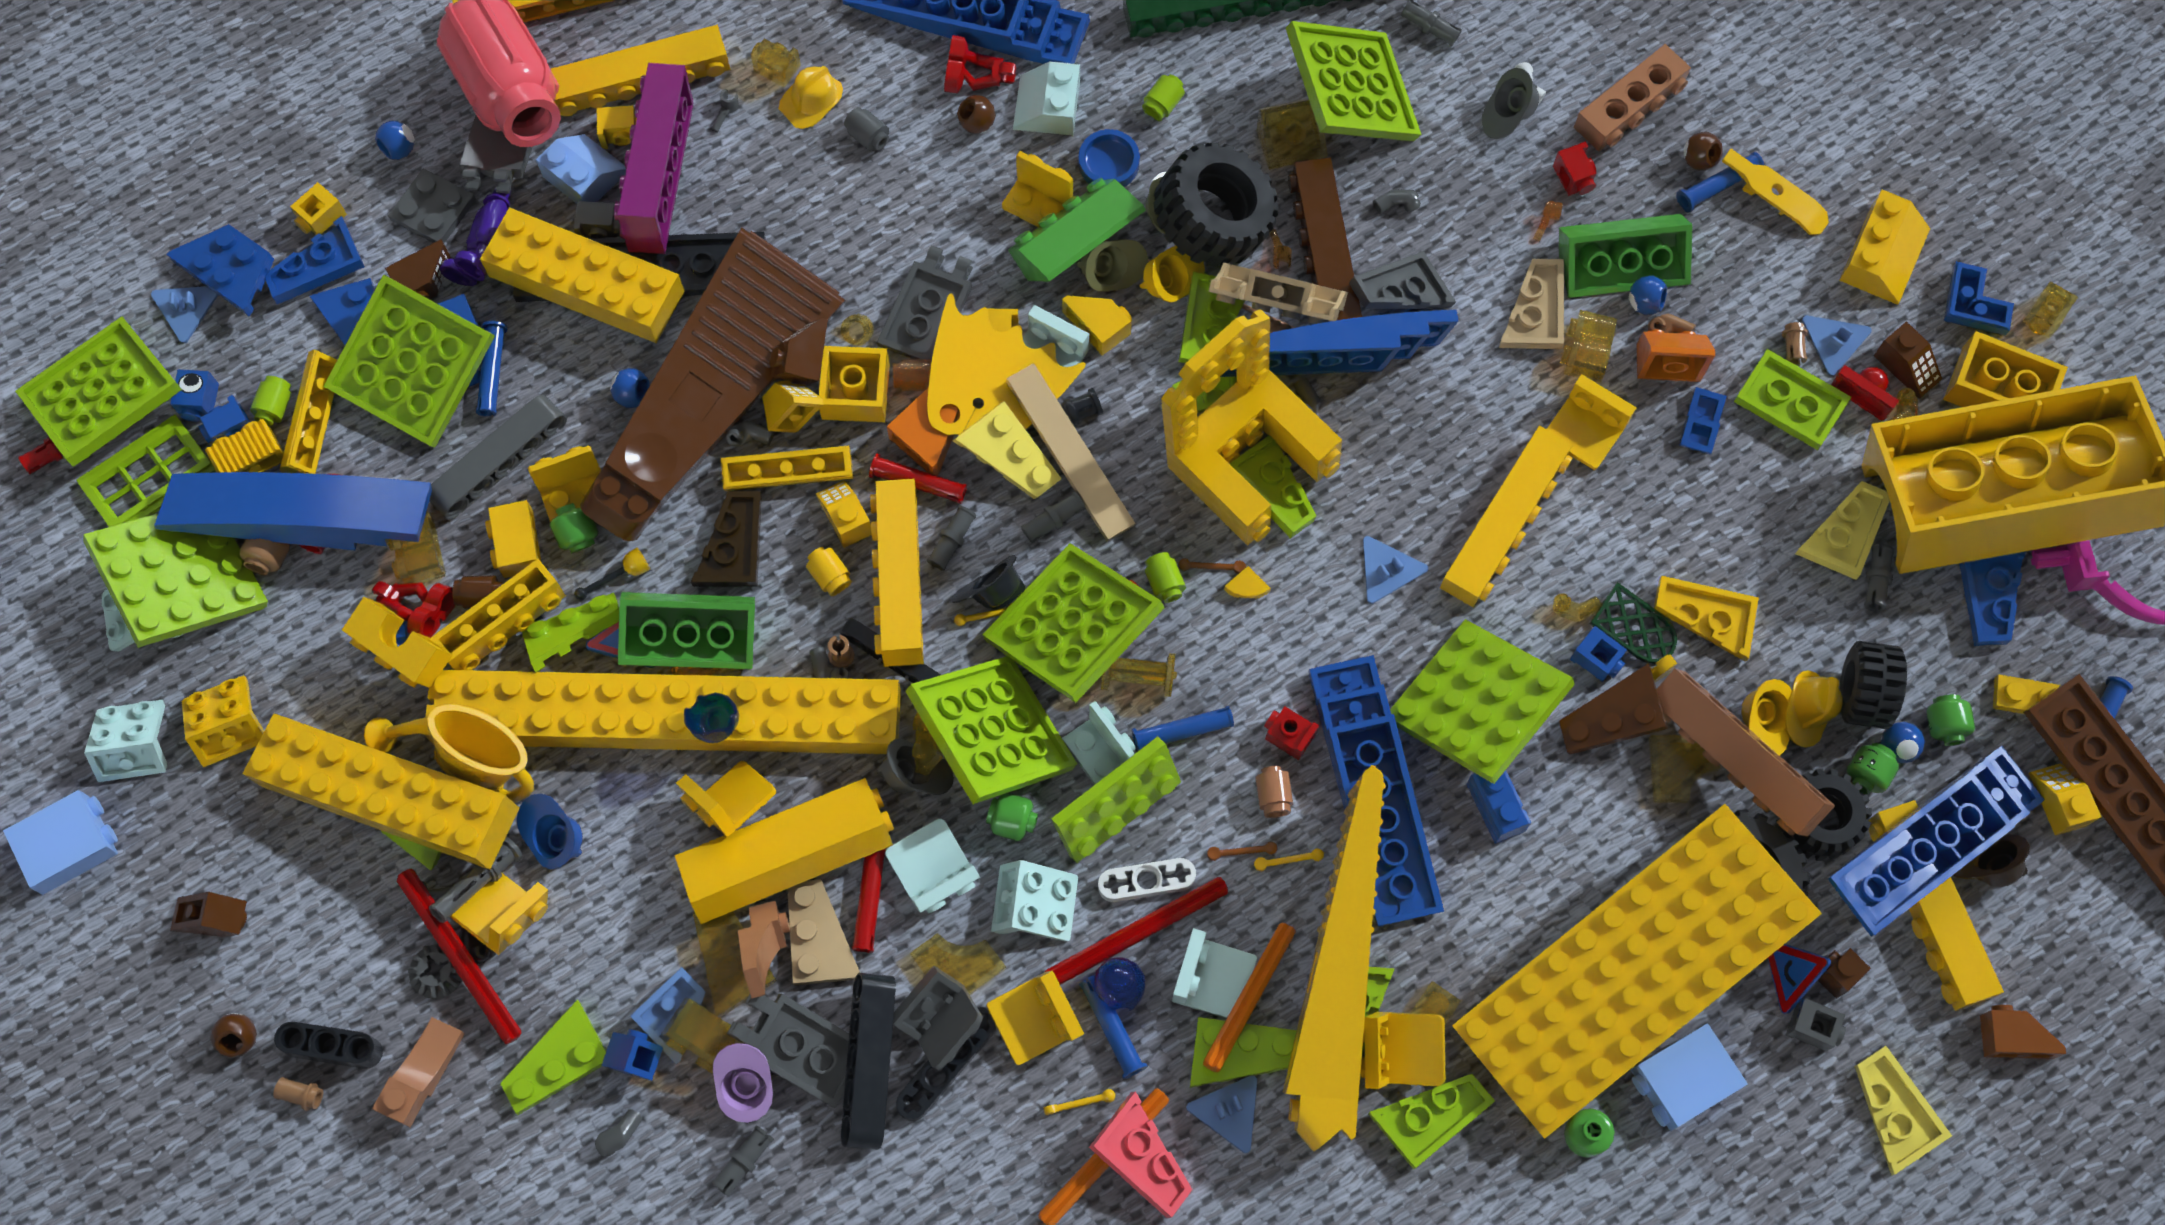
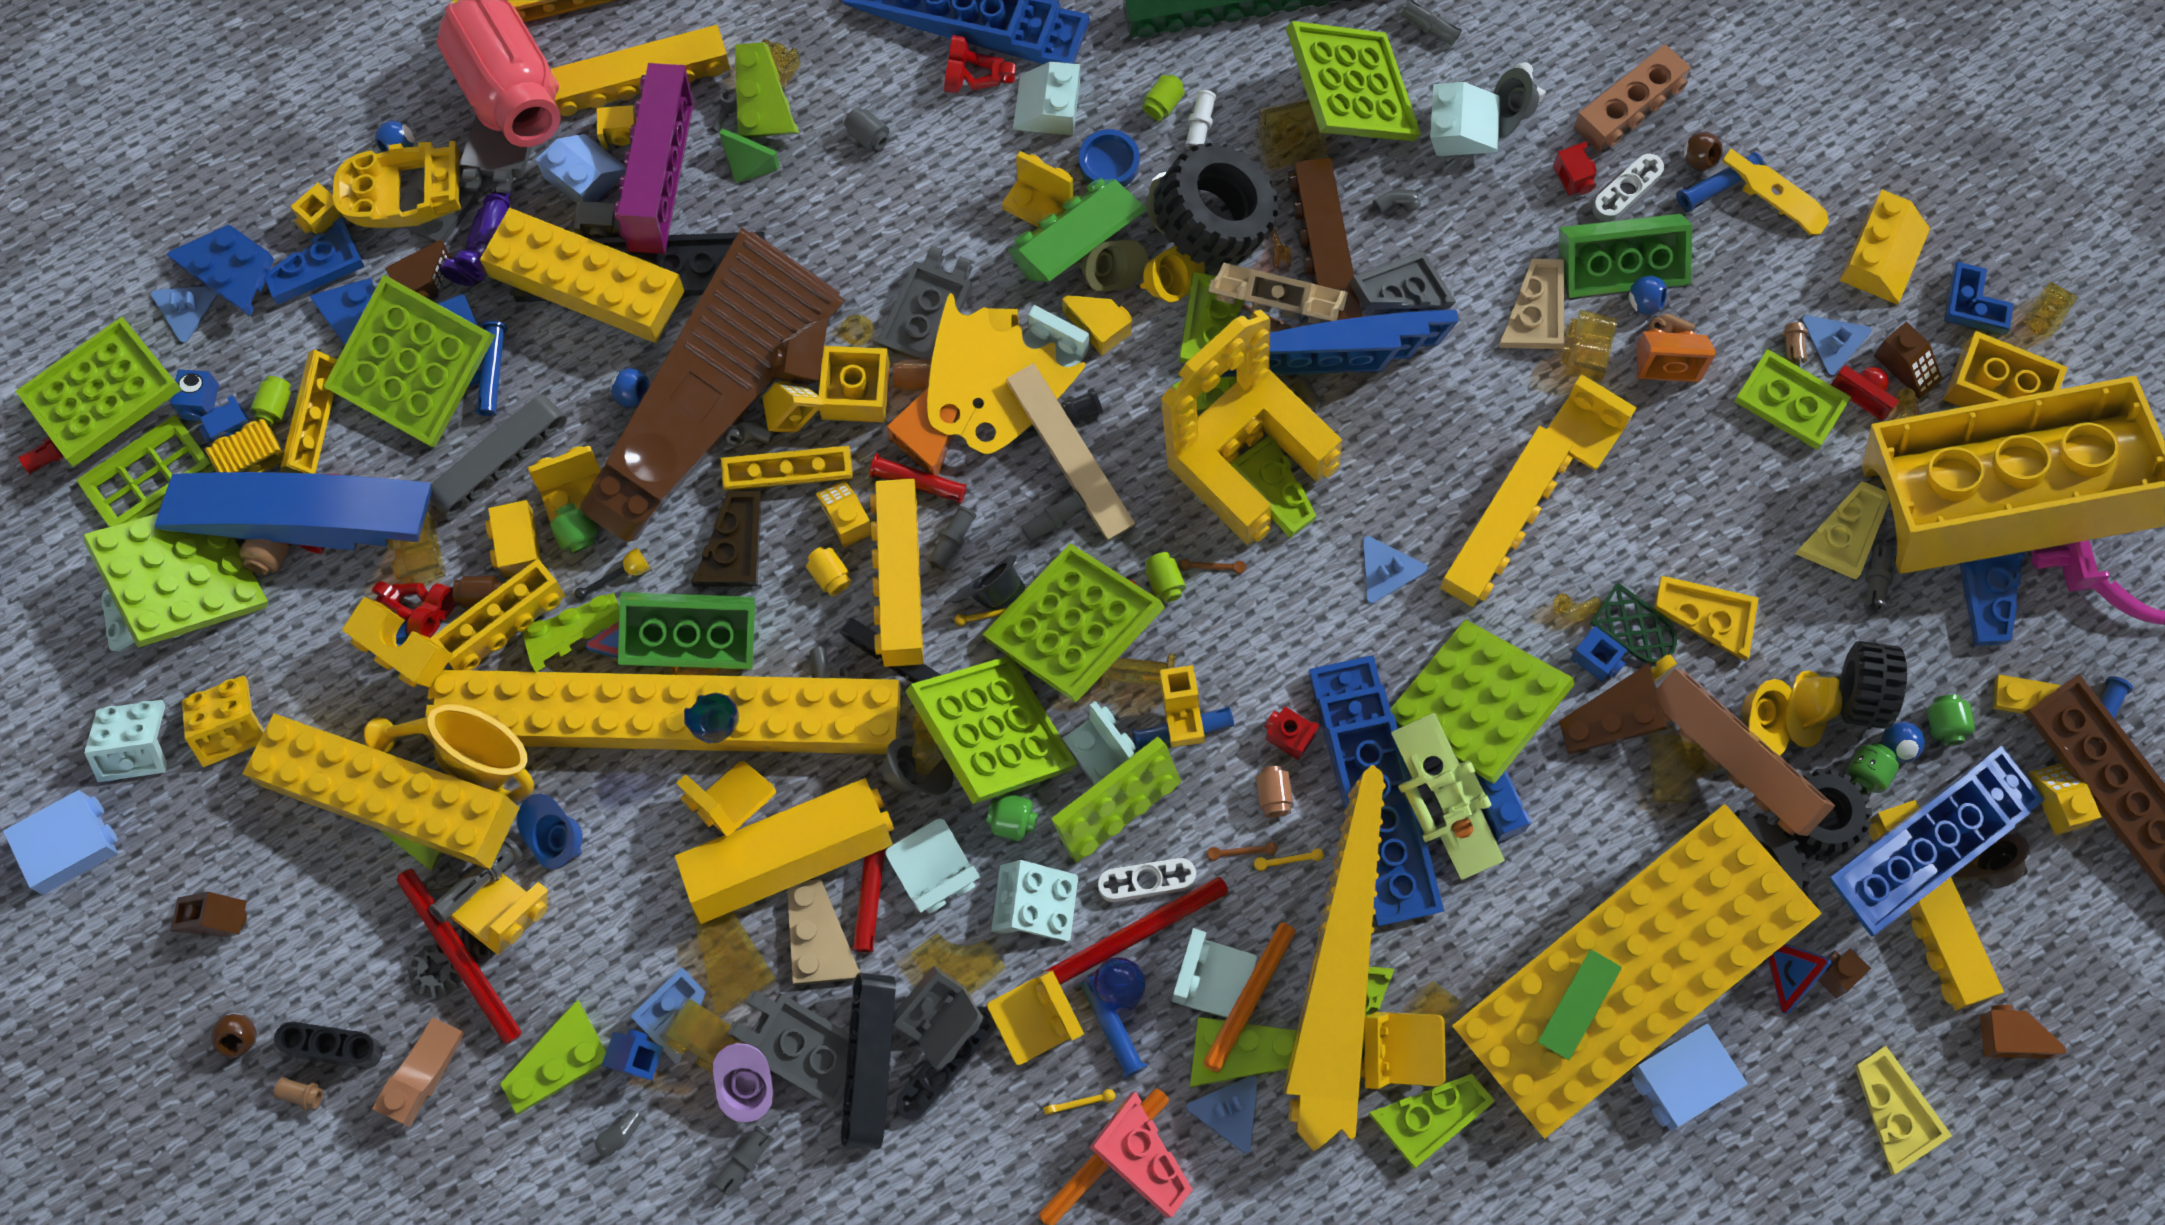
(369, 185): none -> yellow slope
(747, 157): none -> bright green slope
(760, 98): none -> lime wing
(761, 944): nougat slope -> none
(810, 97): yellow piece -> none
(847, 652): medium nougat pin -> none
(976, 114): reddish brown piece -> none
(1009, 449): light yellow wing -> none
(1181, 706): none -> yellow brick
(1200, 119): none -> white pin
(1247, 585): yellow tile -> none
(1458, 792): none -> yellowish green piece
(1464, 119): none -> light aqua slope
(1551, 211): clear orange hand -> none
(1579, 1004): none -> bright green tile
(1581, 1141): bright green head -> none
(1632, 176): none -> white beam
(1702, 420): blue slope -> none
(1828, 1019): dark grey brick -> none

